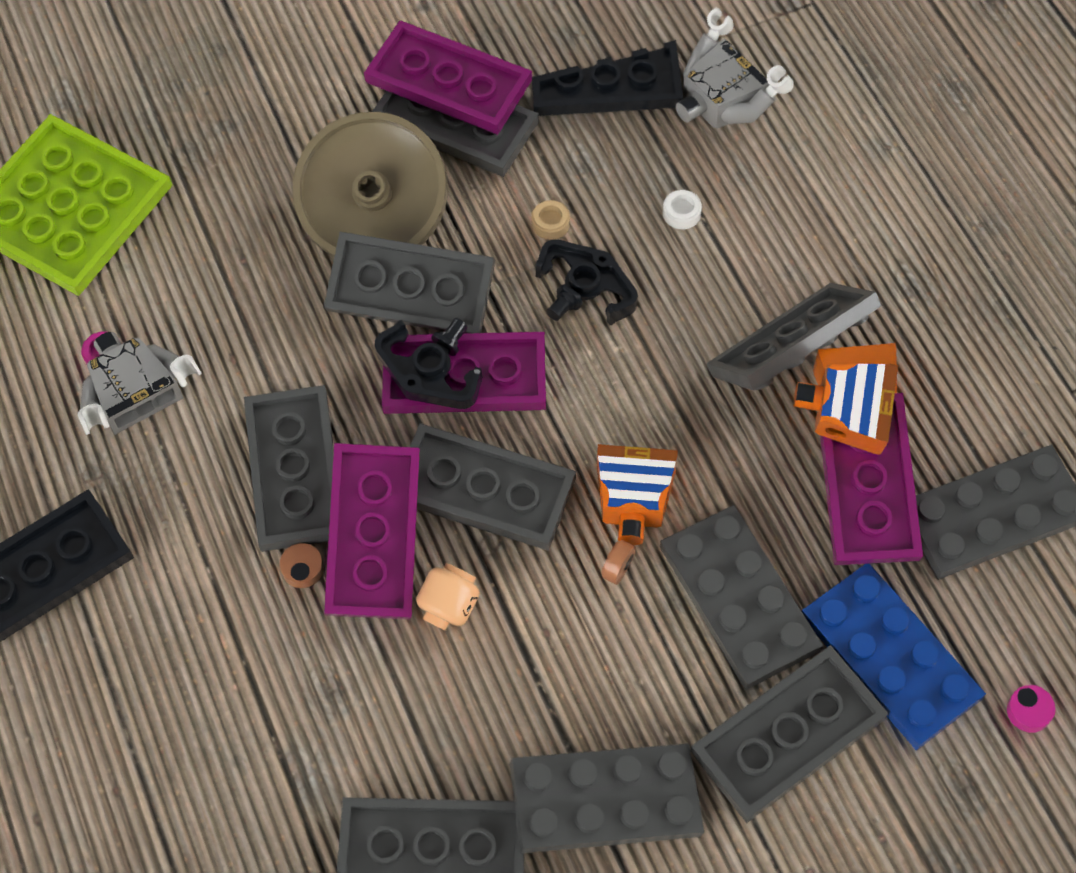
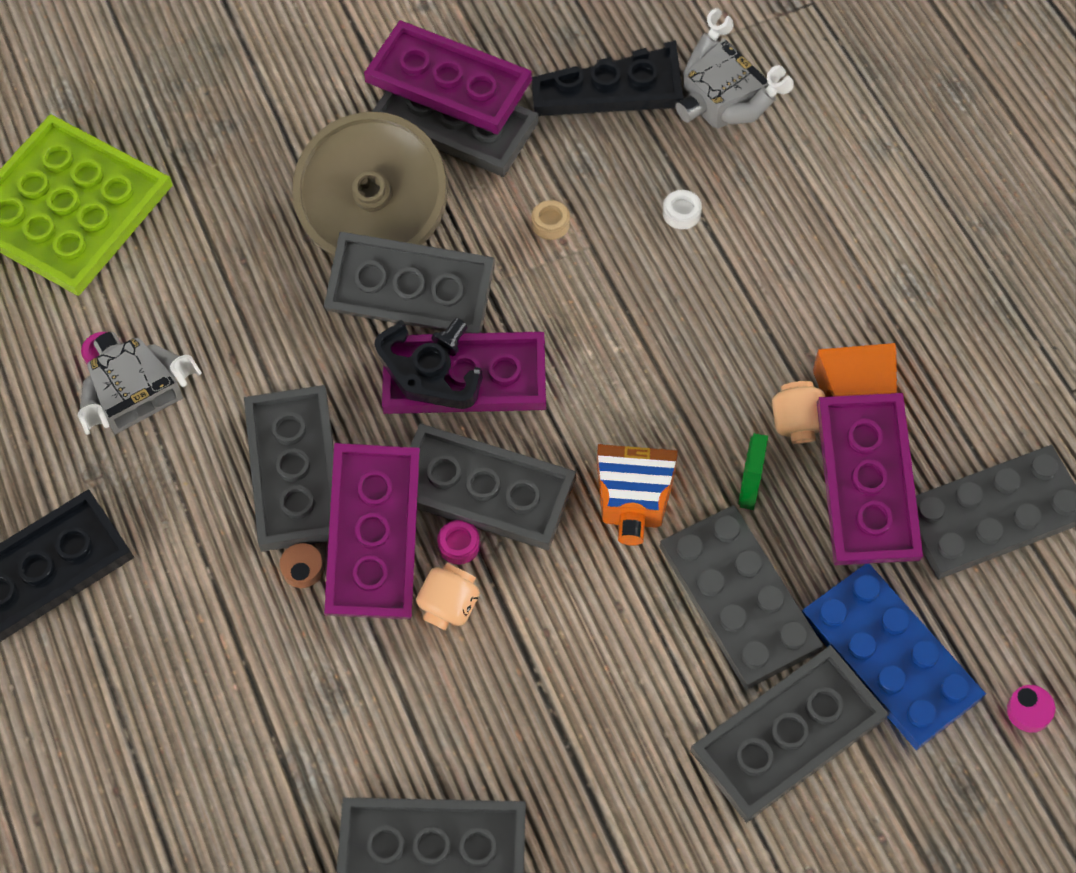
(458, 542): none -> dark pink tile
(589, 276): black piece -> none
(605, 798): dark grey plate -> none
(618, 561): nougat tile -> none
(752, 471): none -> green tile
(793, 336): dark grey plate -> none
(797, 411): none -> light nougat head
(852, 404): torso -> none

